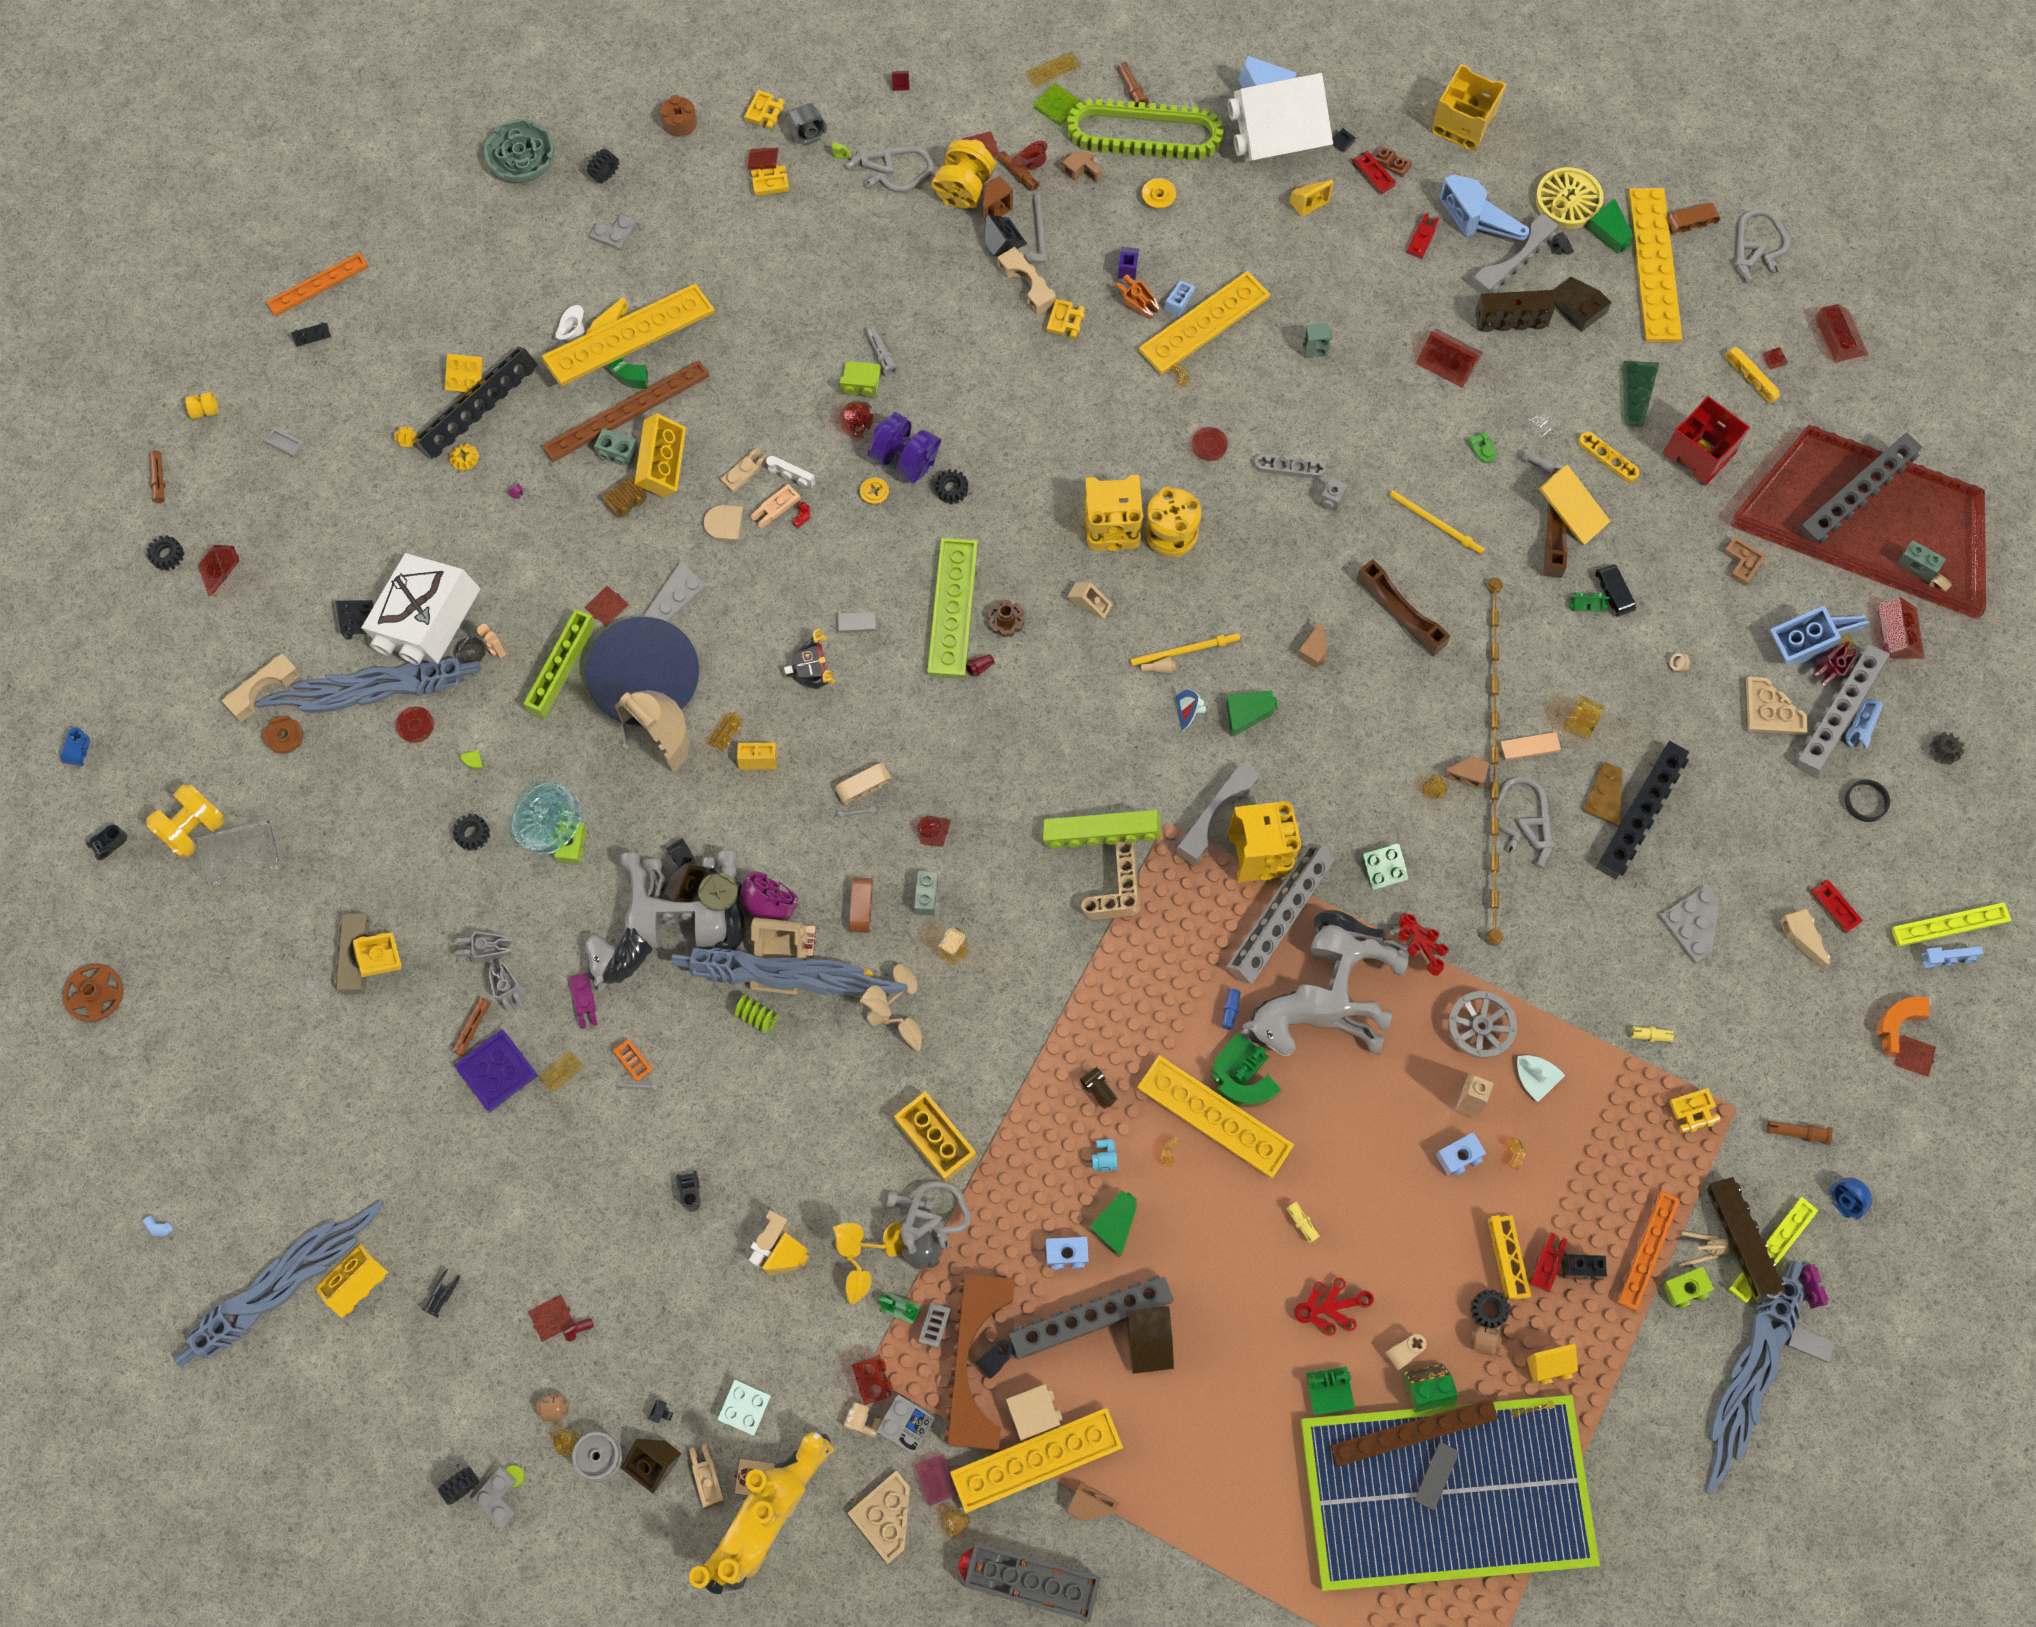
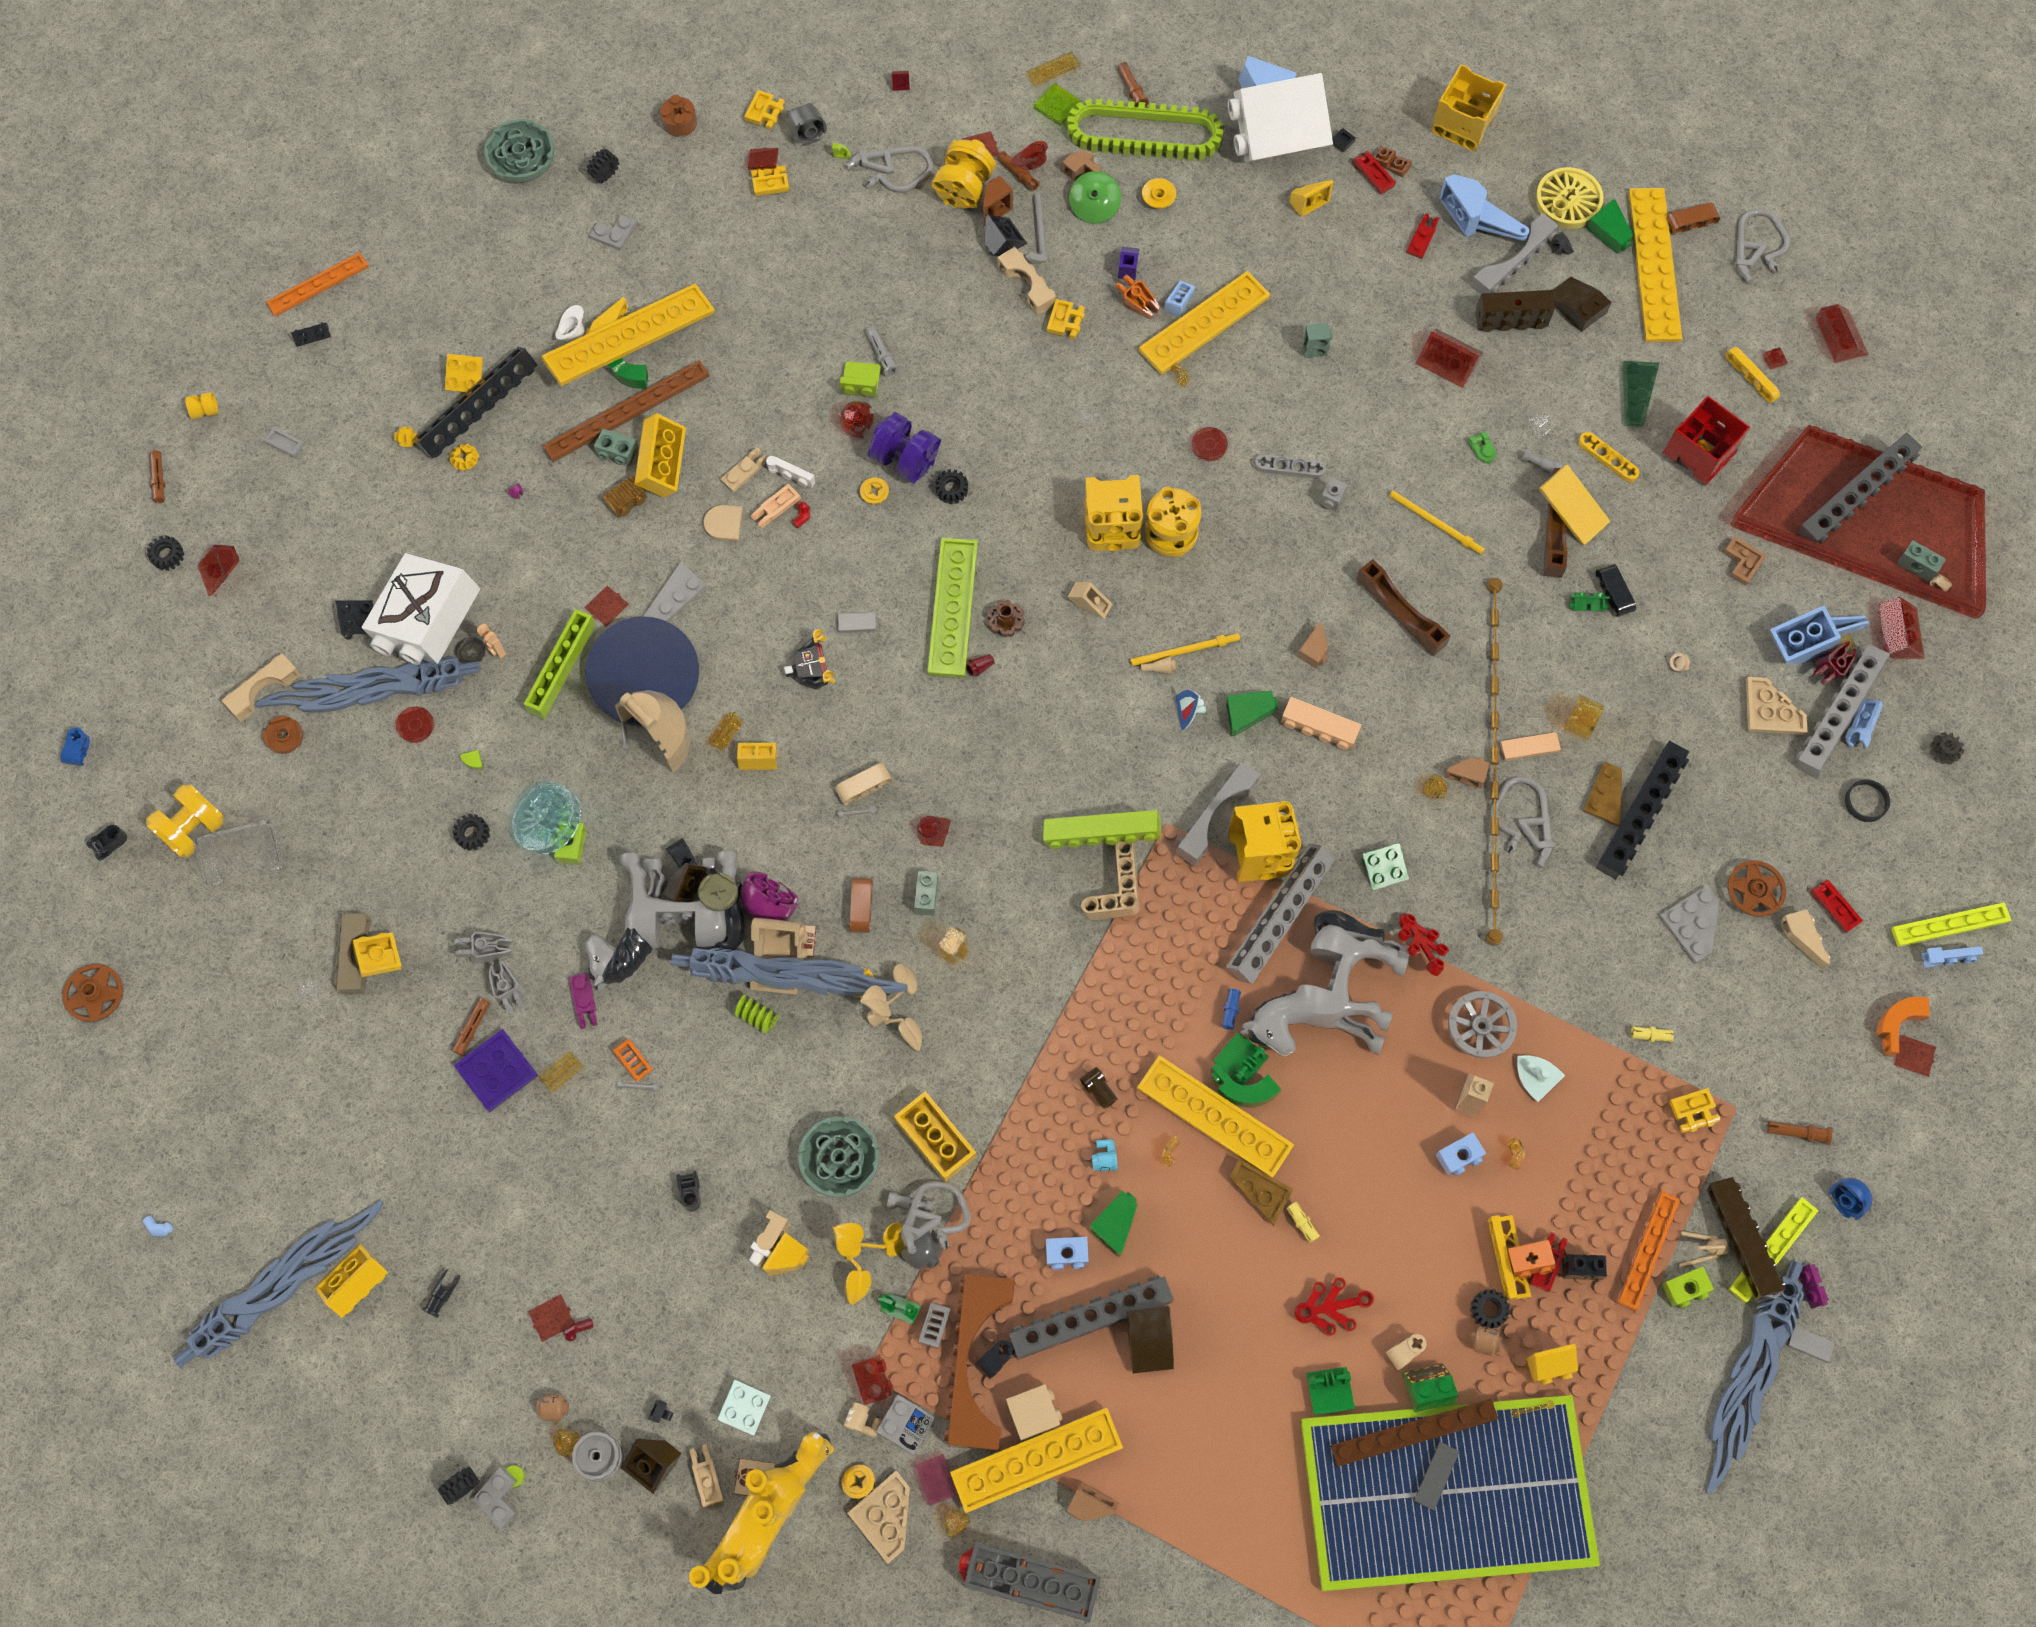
(821, 1141): none -> sand green brick
(849, 1481): none -> yellow gear
(1098, 208): none -> bright green dish
(1261, 1189): none -> pearl gold wing
(1320, 723): none -> light nougat brick
(1539, 1251): none -> orange brick
(1756, 888): none -> dark orange wheel

